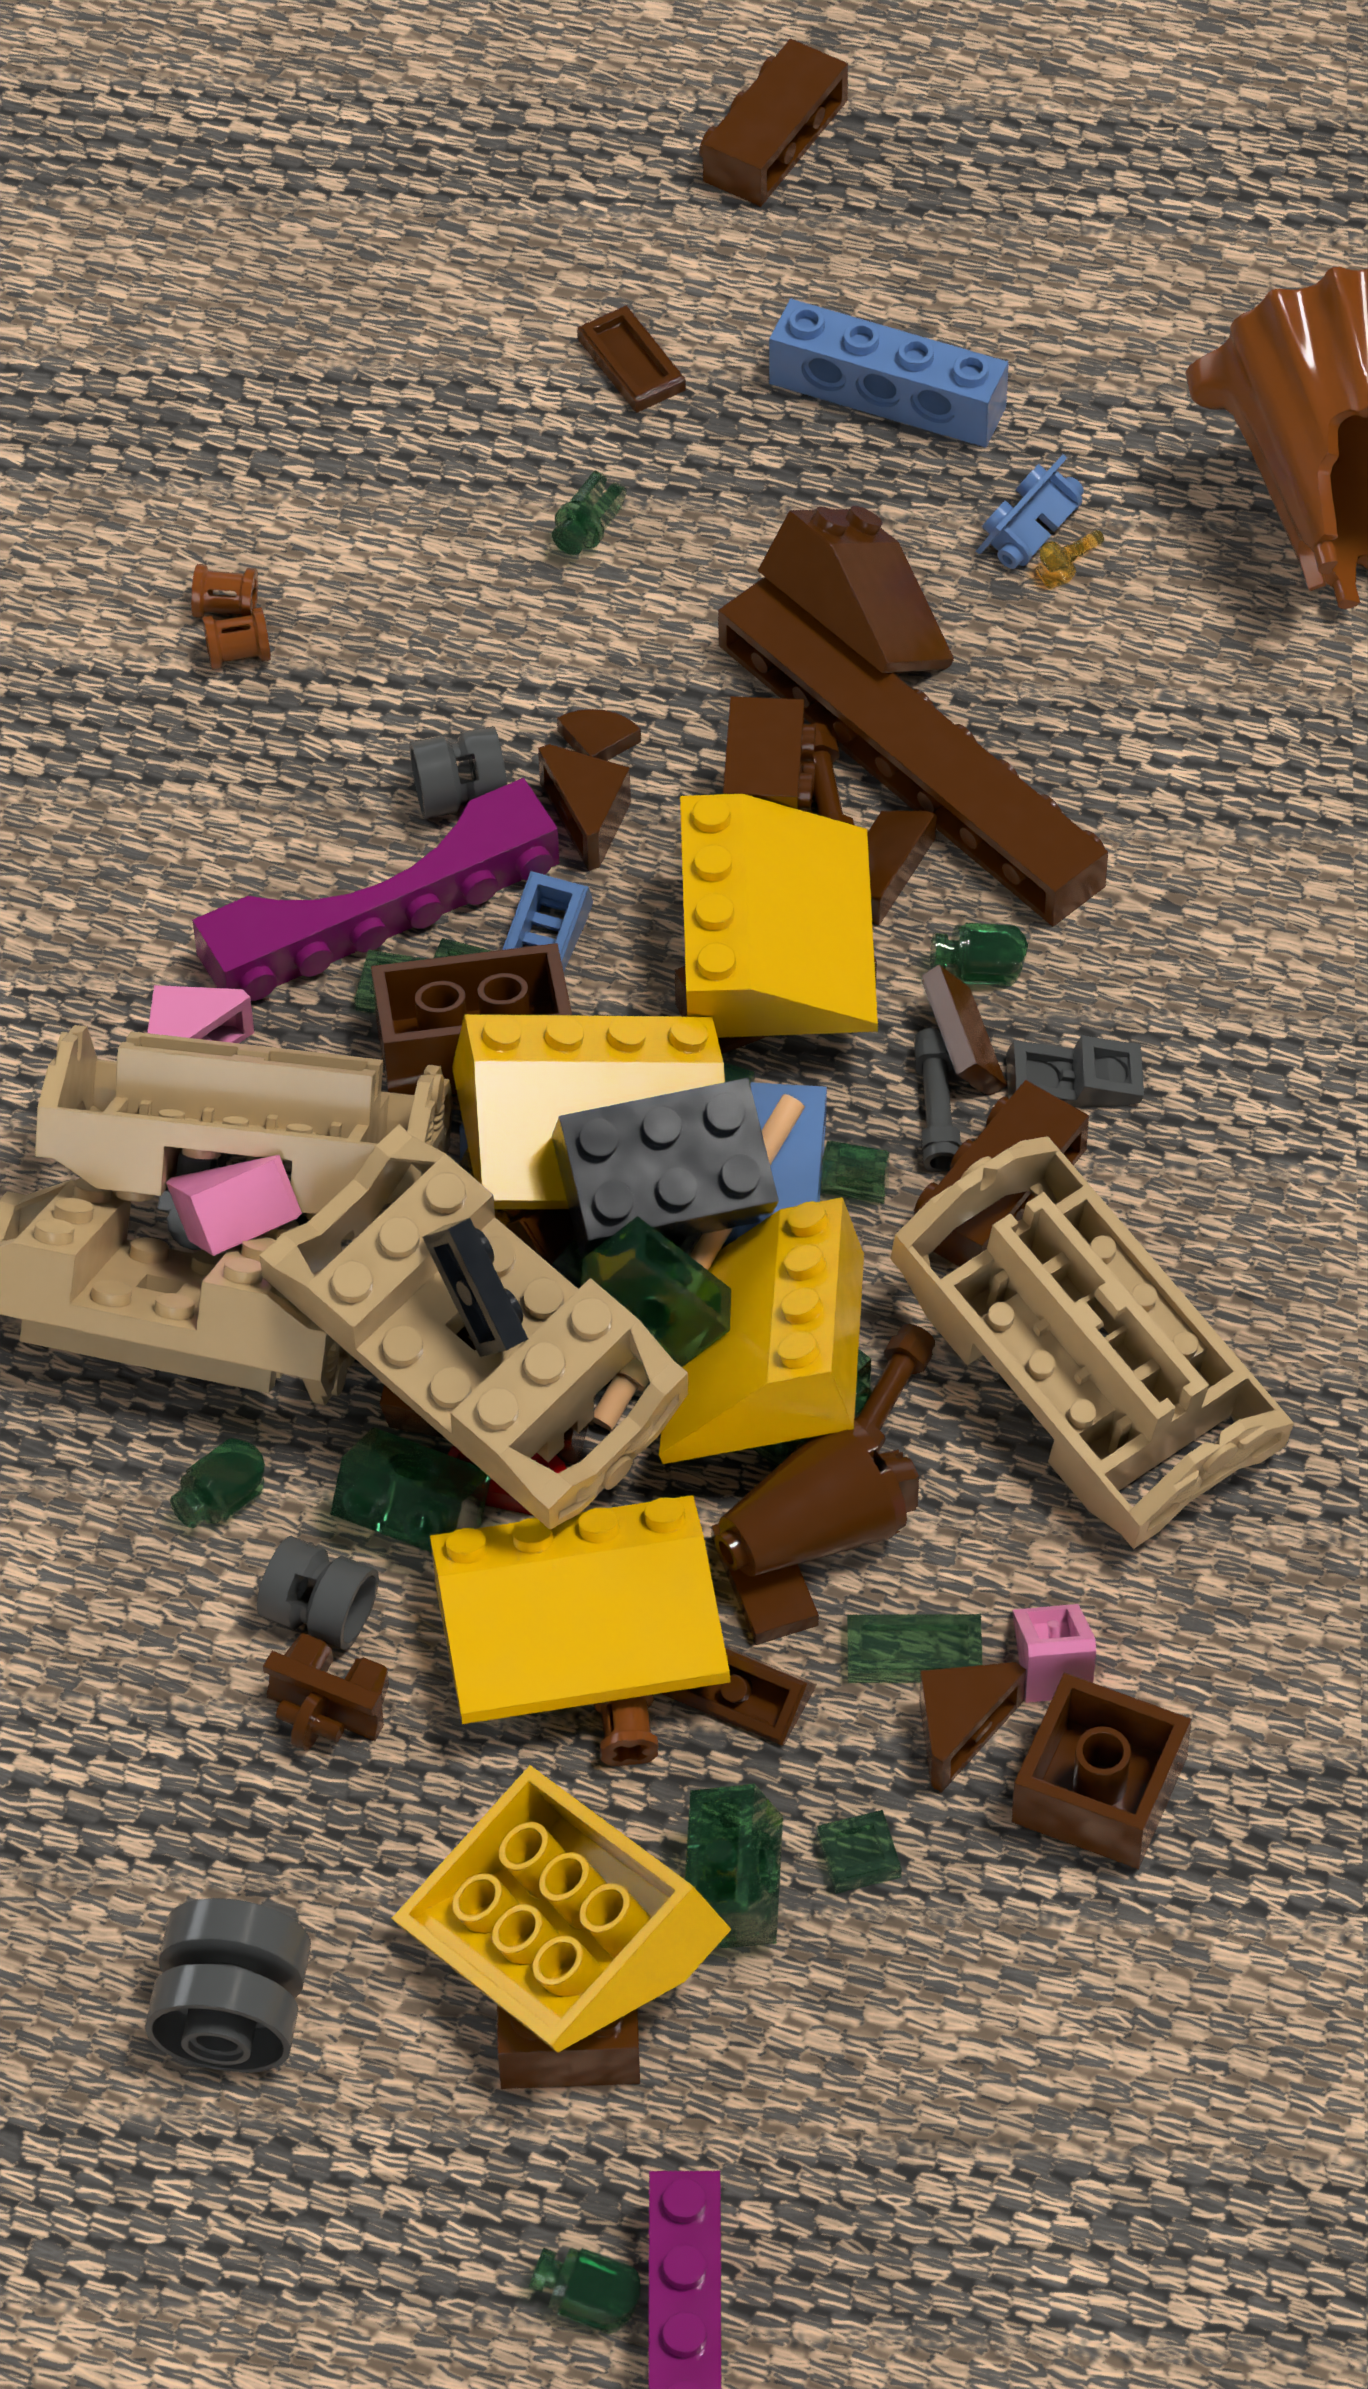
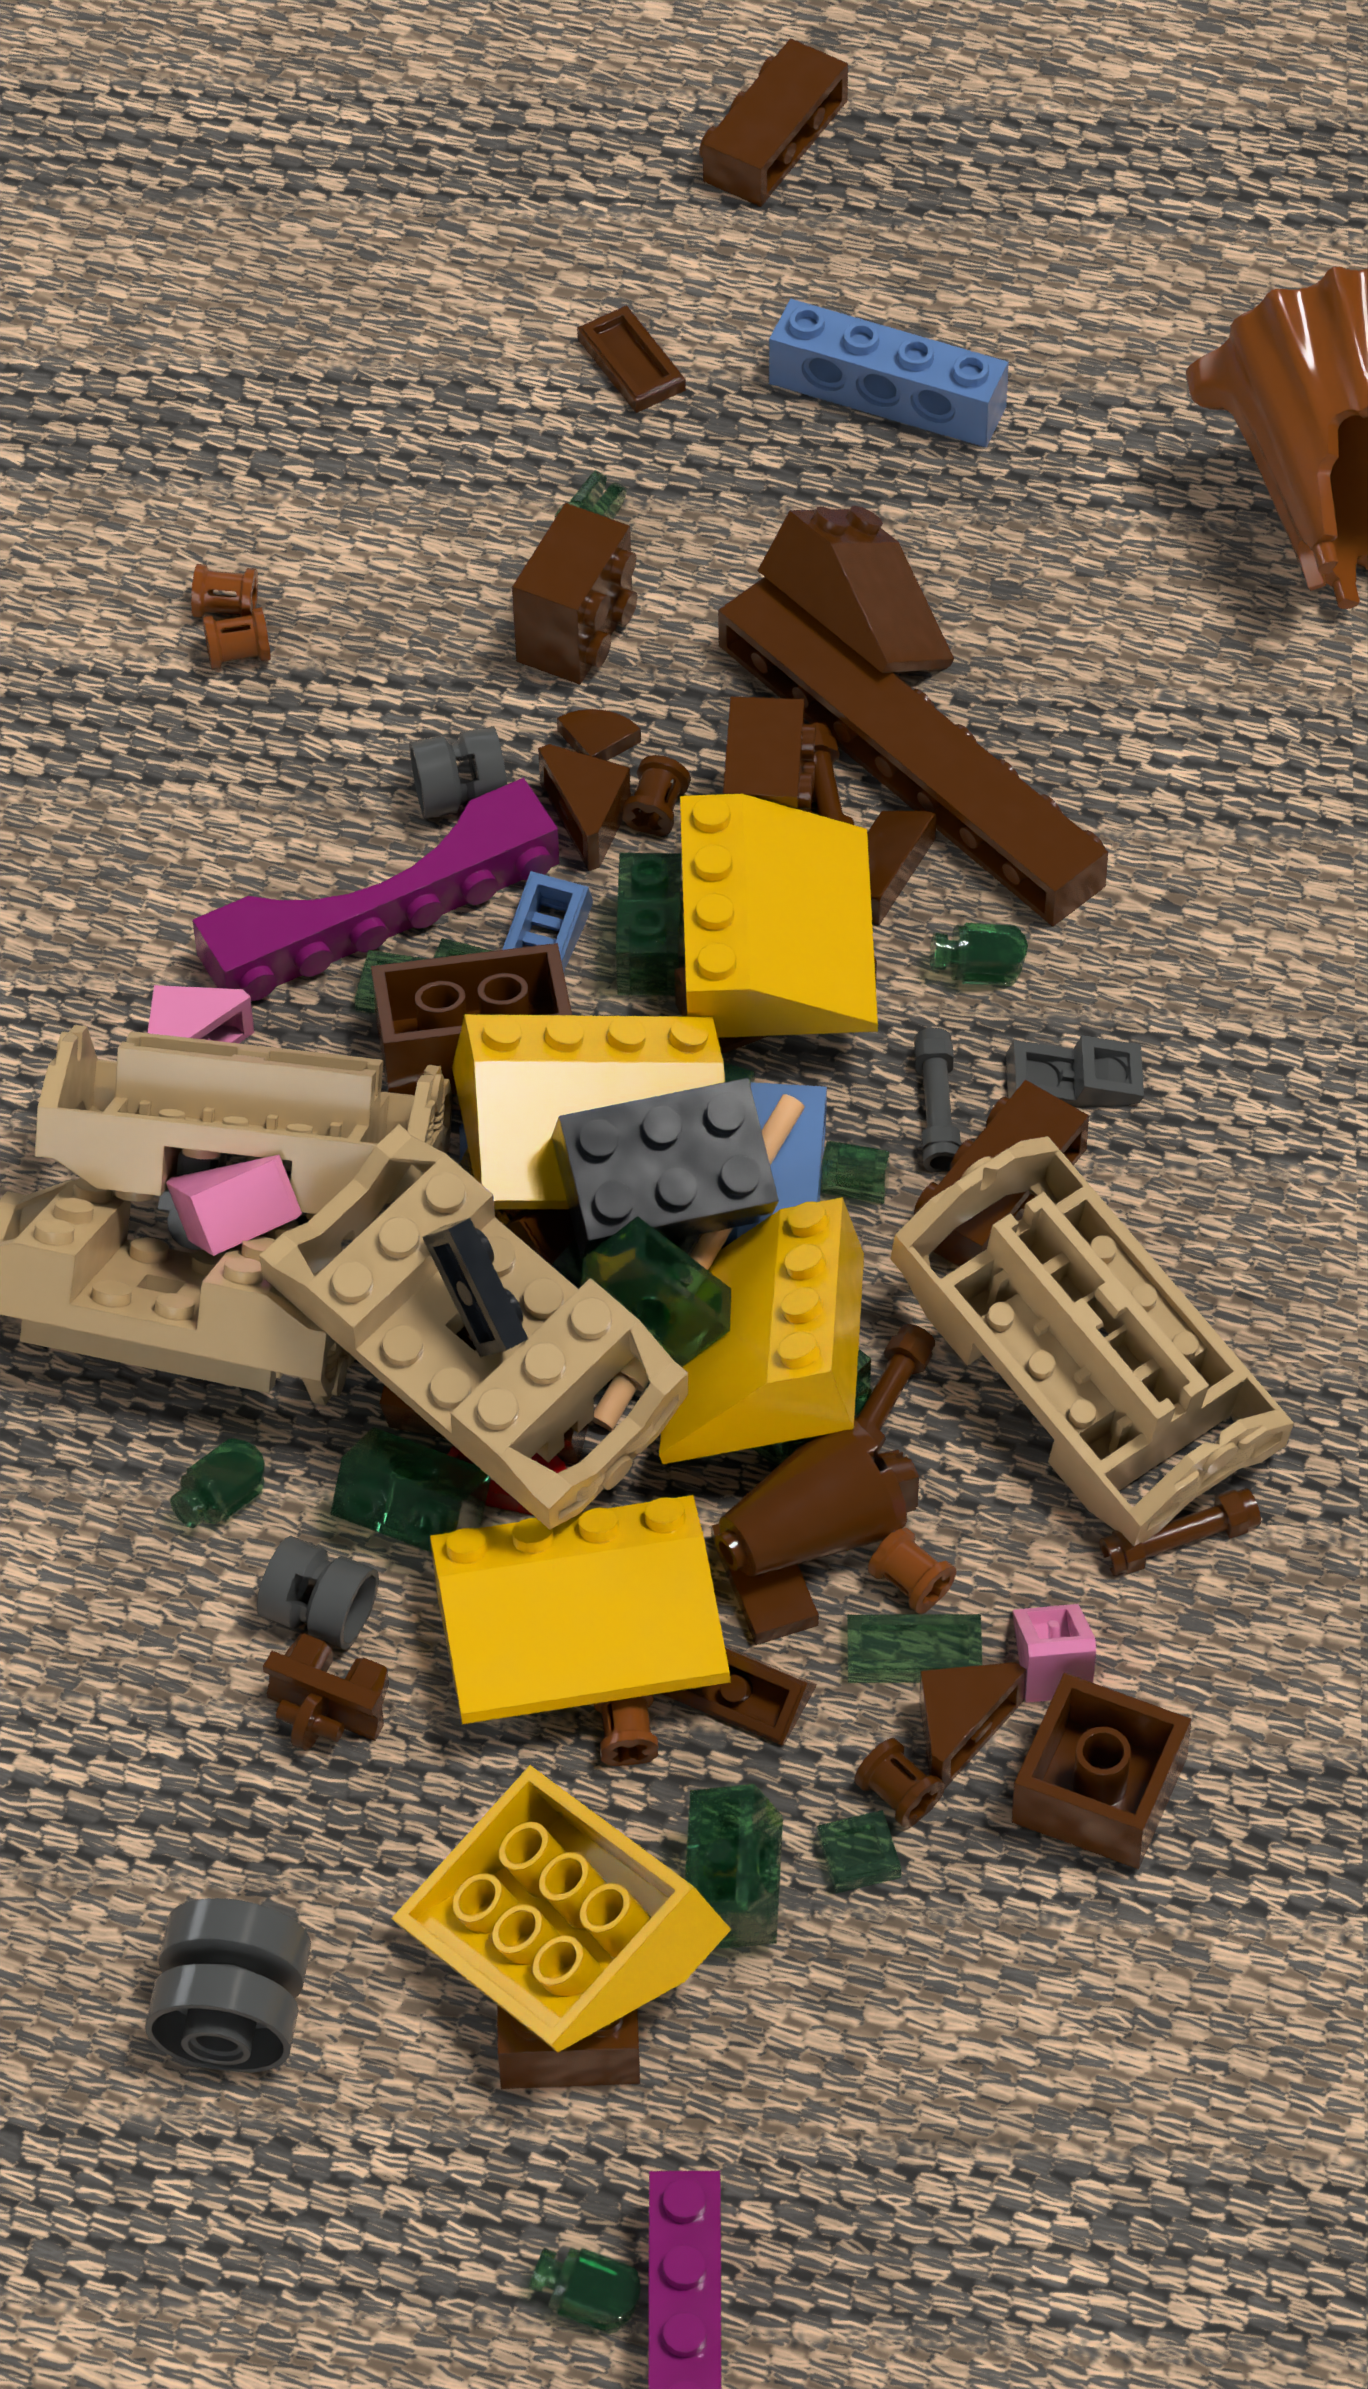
(574, 594): none -> reddish brown brick
(648, 923): none -> clear green brick
(656, 795): none -> reddish brown bush
(899, 1782): none -> reddish brown bush
(912, 1570): none -> dark orange bush
(963, 1030): reddish brown tile -> none
(1045, 497): medium blue hinge -> none
(1057, 561): clear yellow hand -> none
(1231, 1512): none -> reddish brown bar

